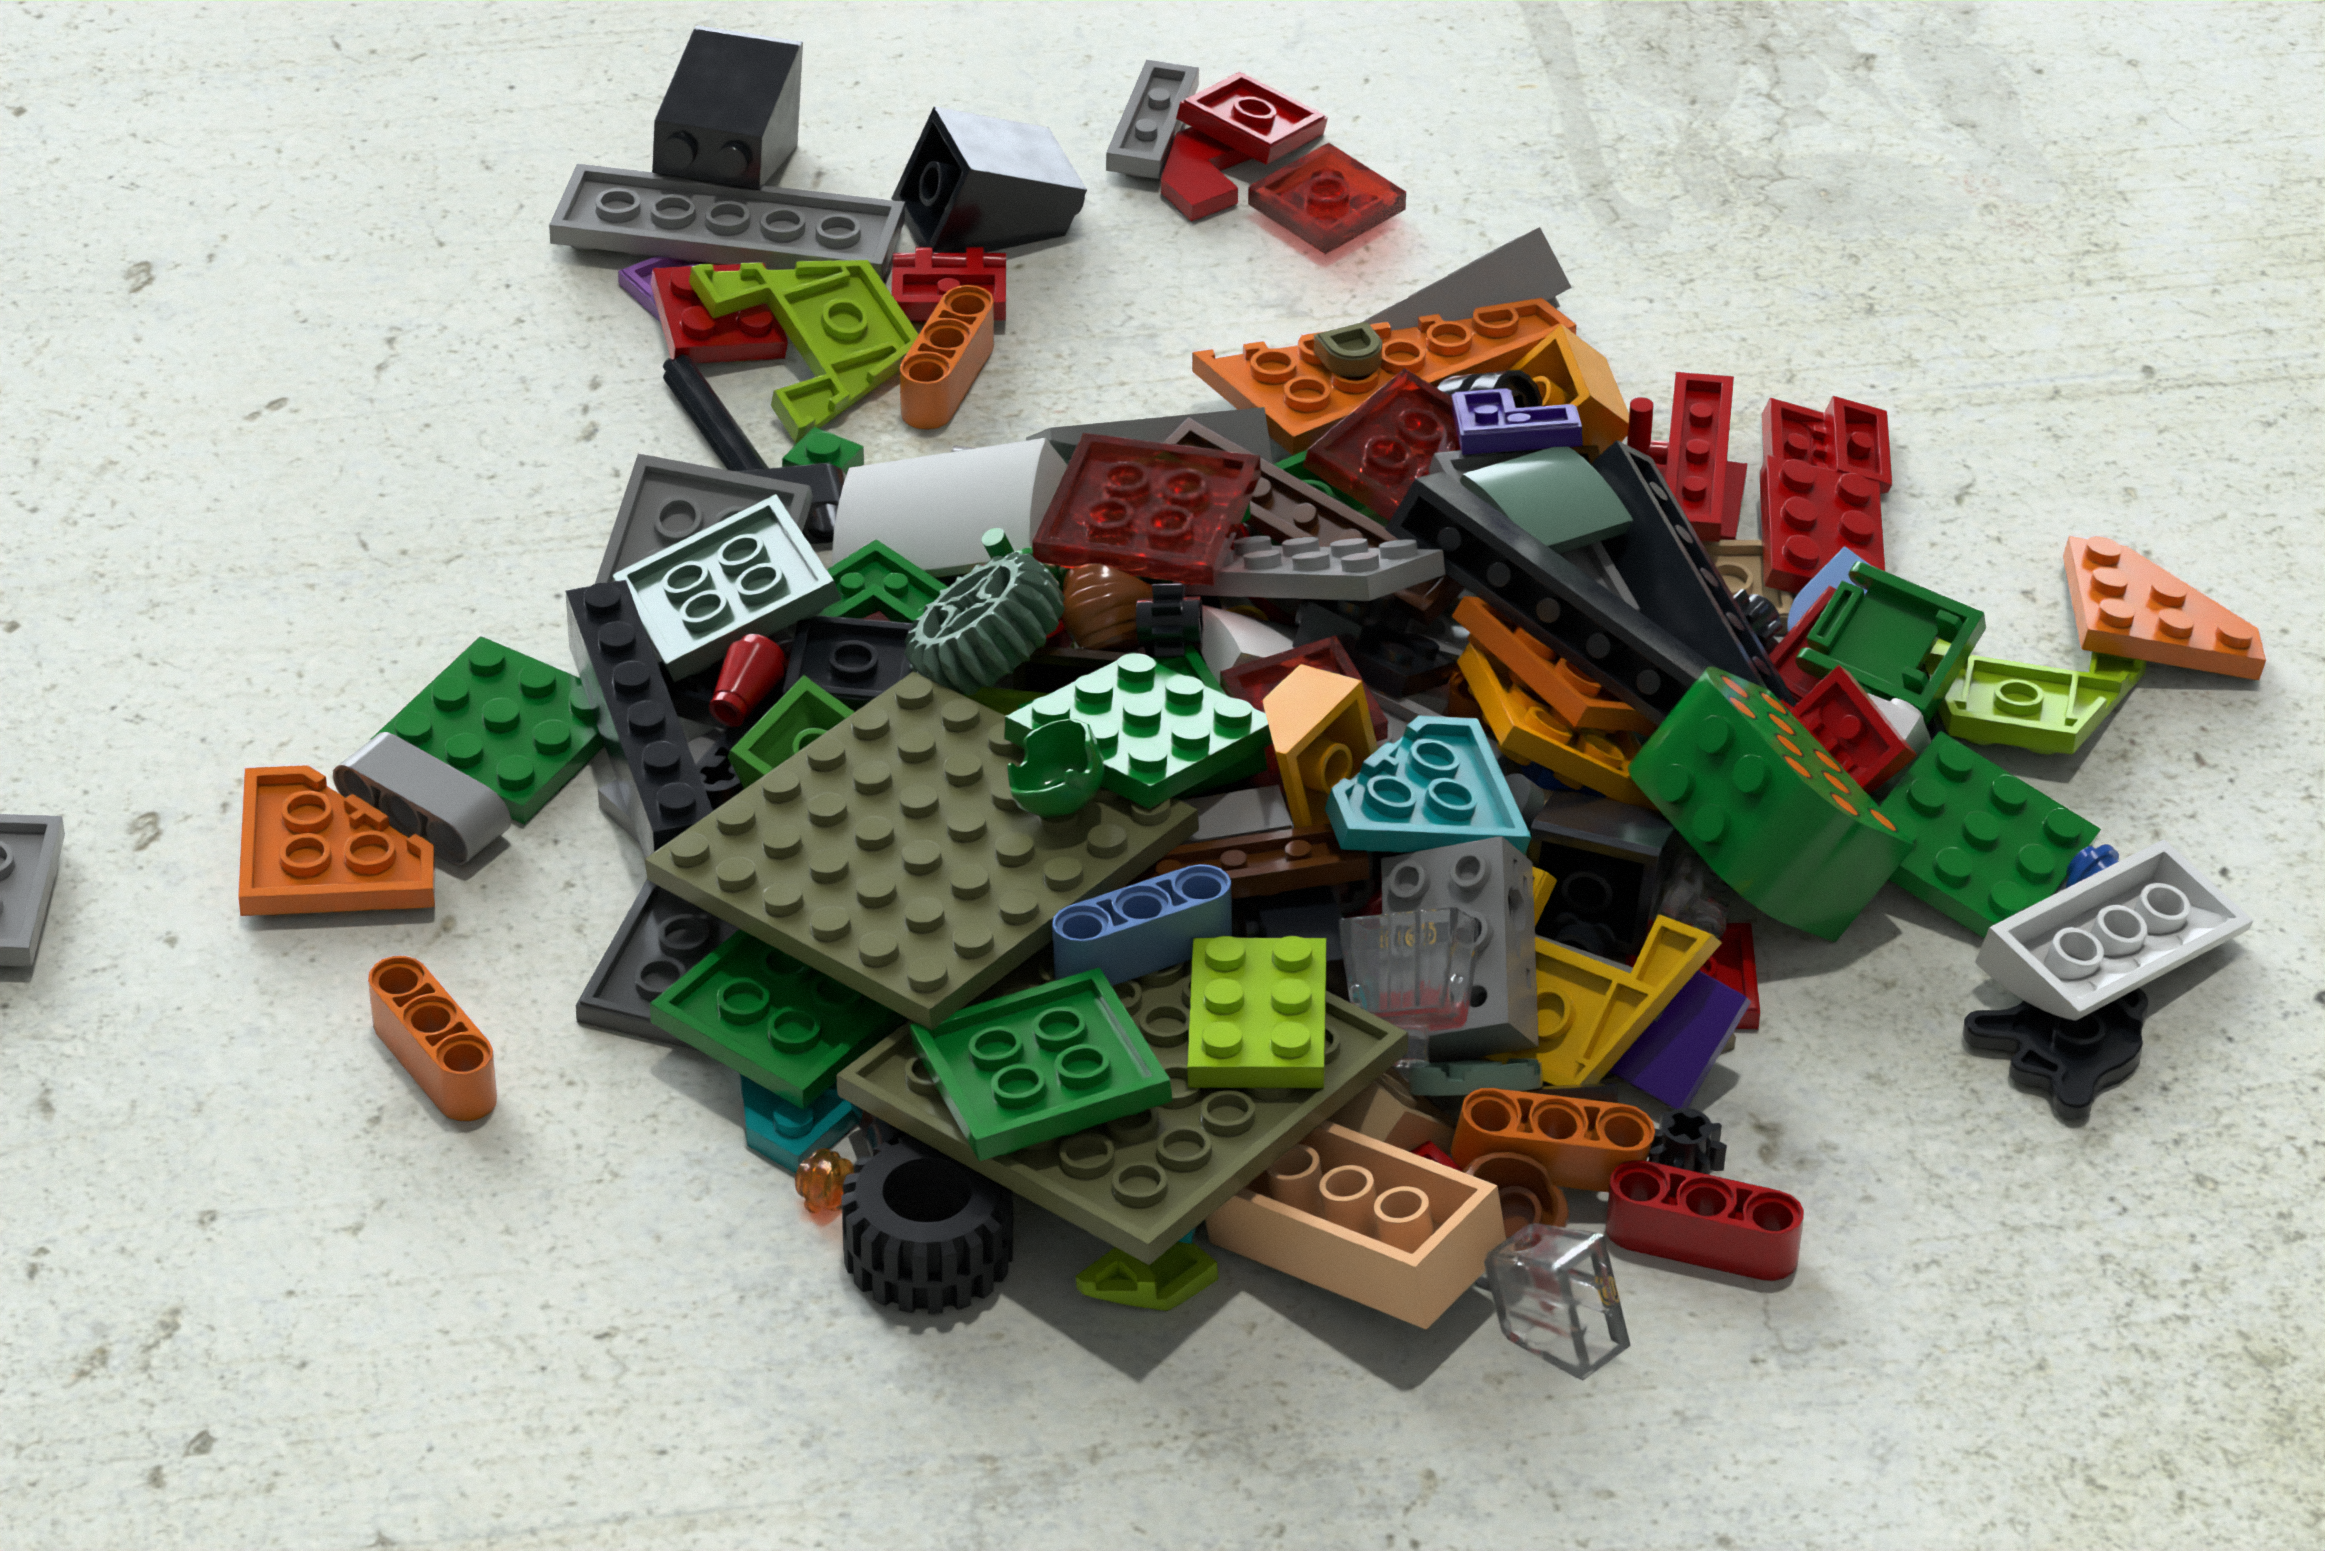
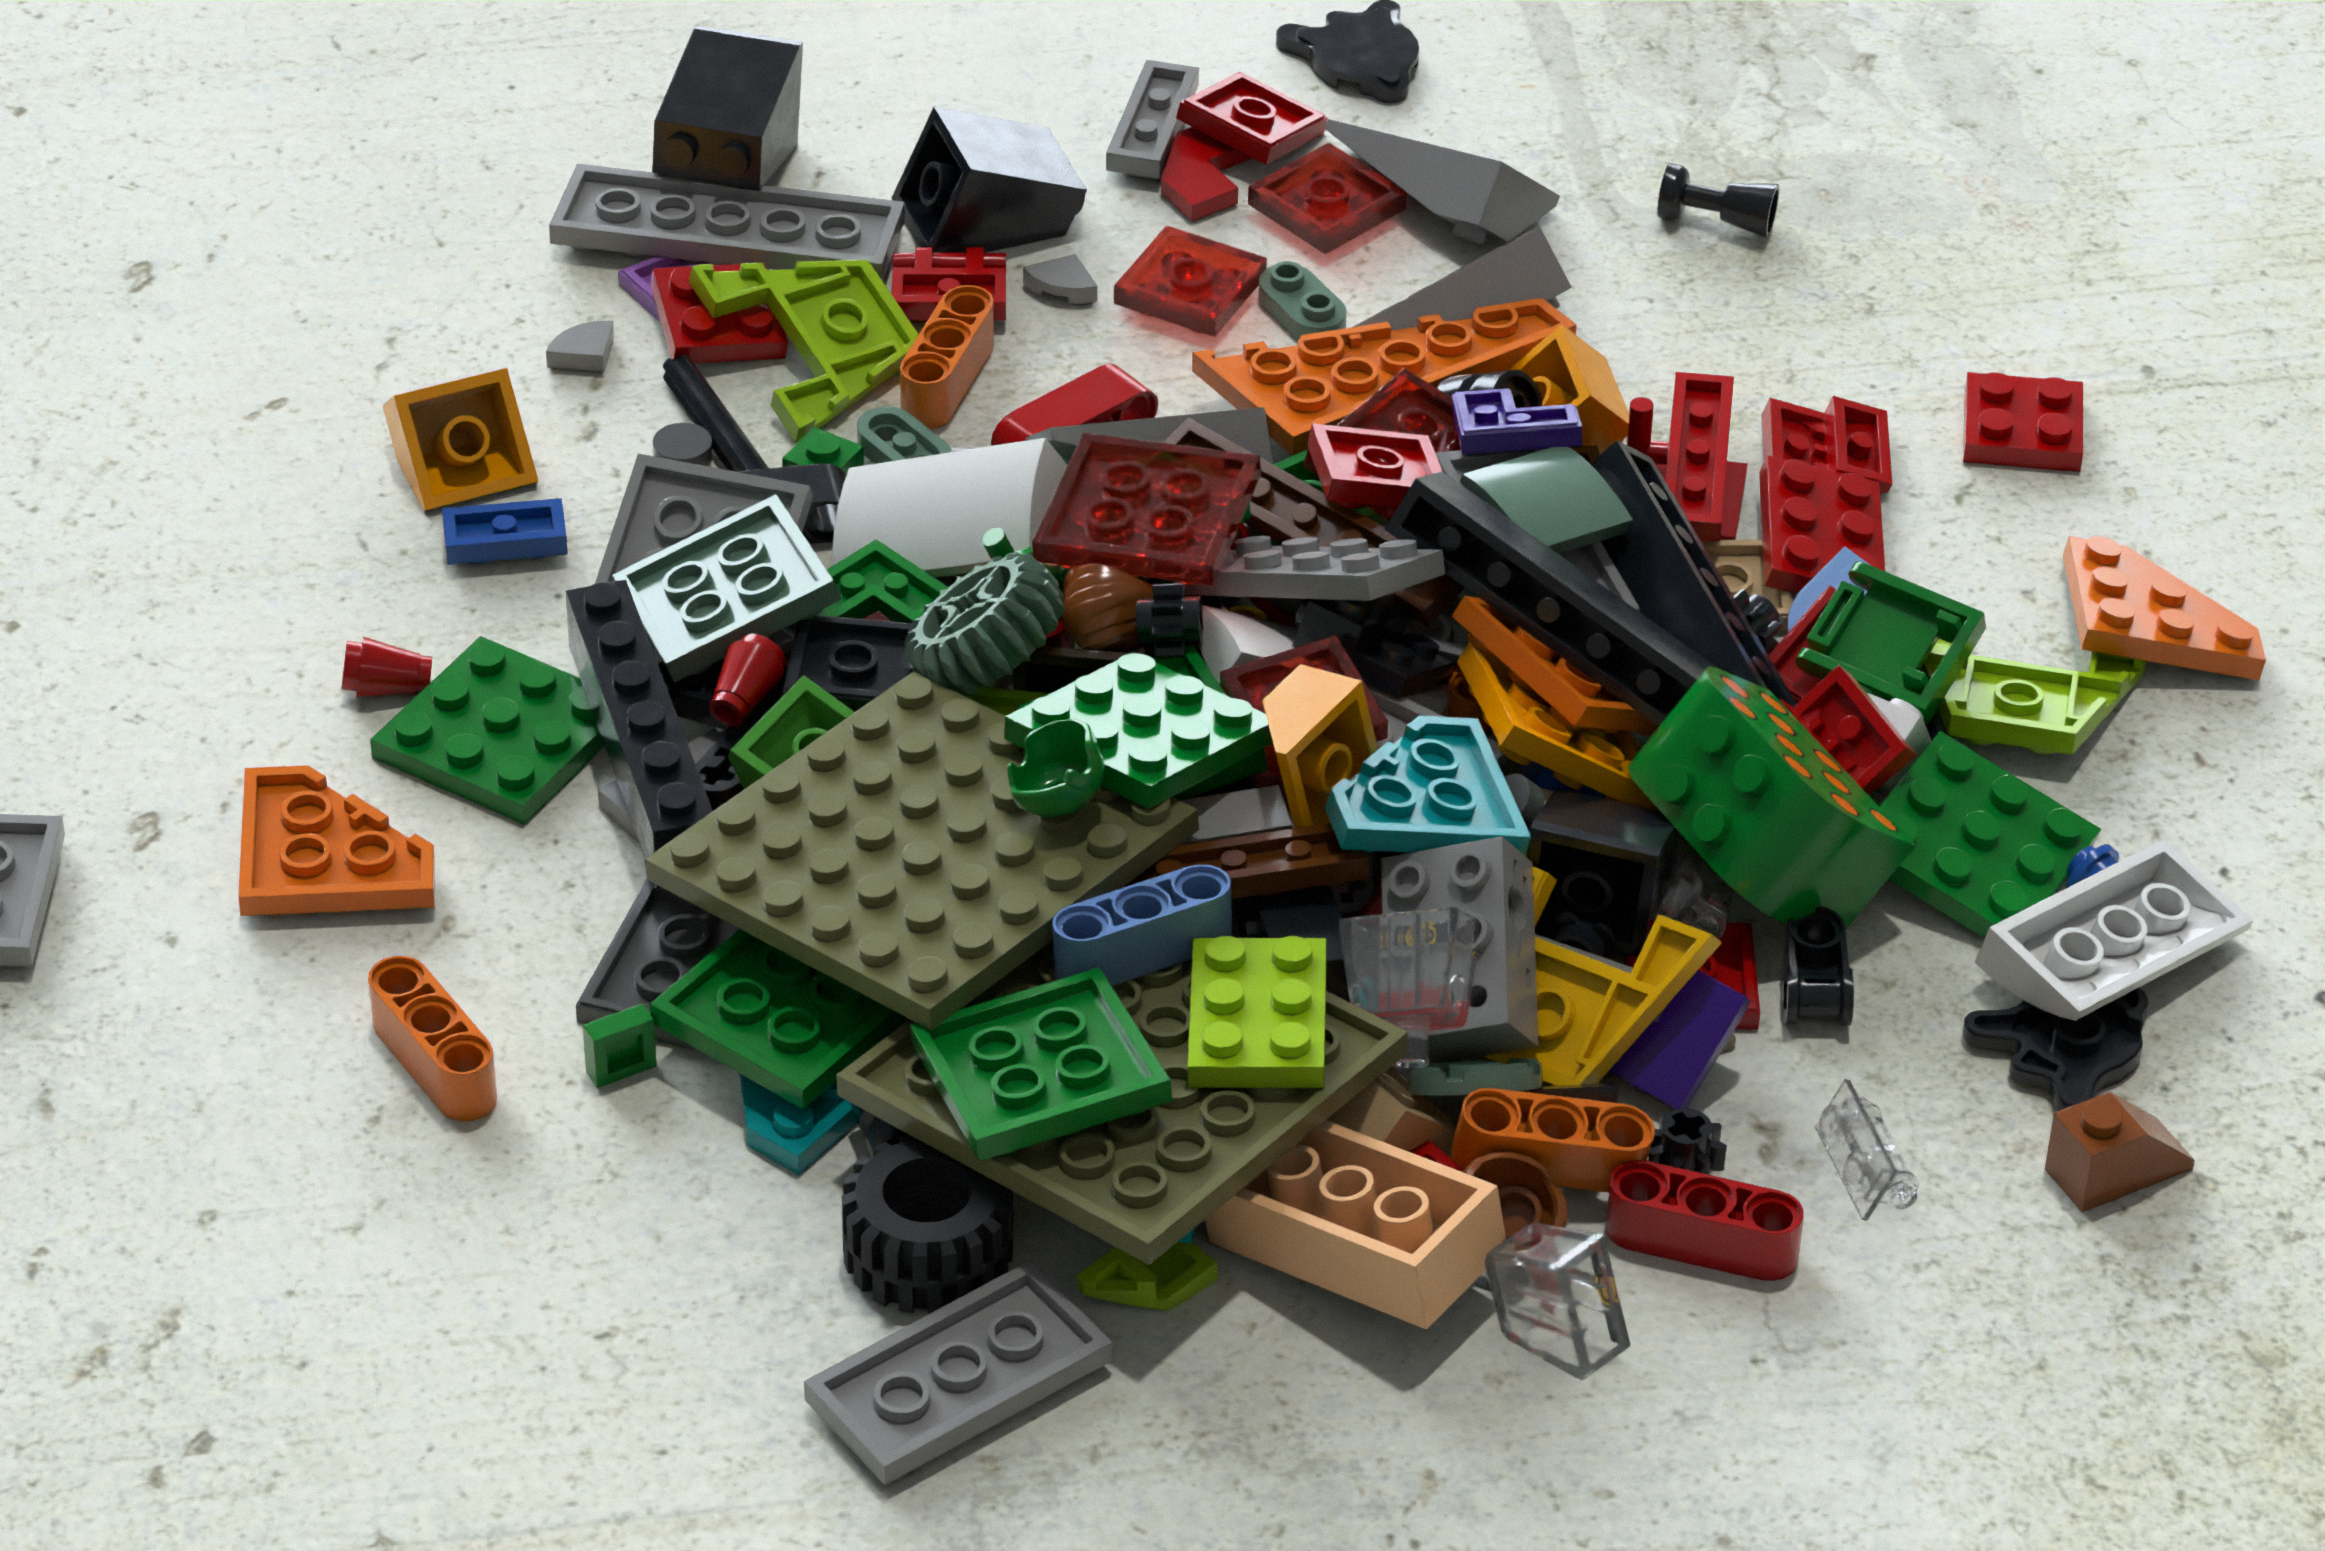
(384, 669): none -> red cone
(424, 797): light grey beam -> none
(460, 439): none -> light orange slope
(504, 531): none -> blue plate
(582, 347): none -> light grey tile
(619, 1045): none -> green plate
(683, 443): none -> dark grey tile
(822, 1179): clear orange plate -> none
(896, 435): none -> sand green plate
(957, 1372): none -> light grey plate
(1061, 277): none -> light grey tile
(1095, 397): none -> red beam
(1189, 281): none -> clear red plate
(1299, 300): none -> sand green plate
(1350, 350): olive tile -> none
(1358, 48): none -> black tile
(1369, 465): none -> red plate
(1465, 189): none -> light grey wedge
(1740, 204): none -> black piece
(1817, 969): none -> black piece
(1863, 1153): none -> clear hinge
(2023, 421): none -> red plate
(2110, 1151): none -> dark orange slope

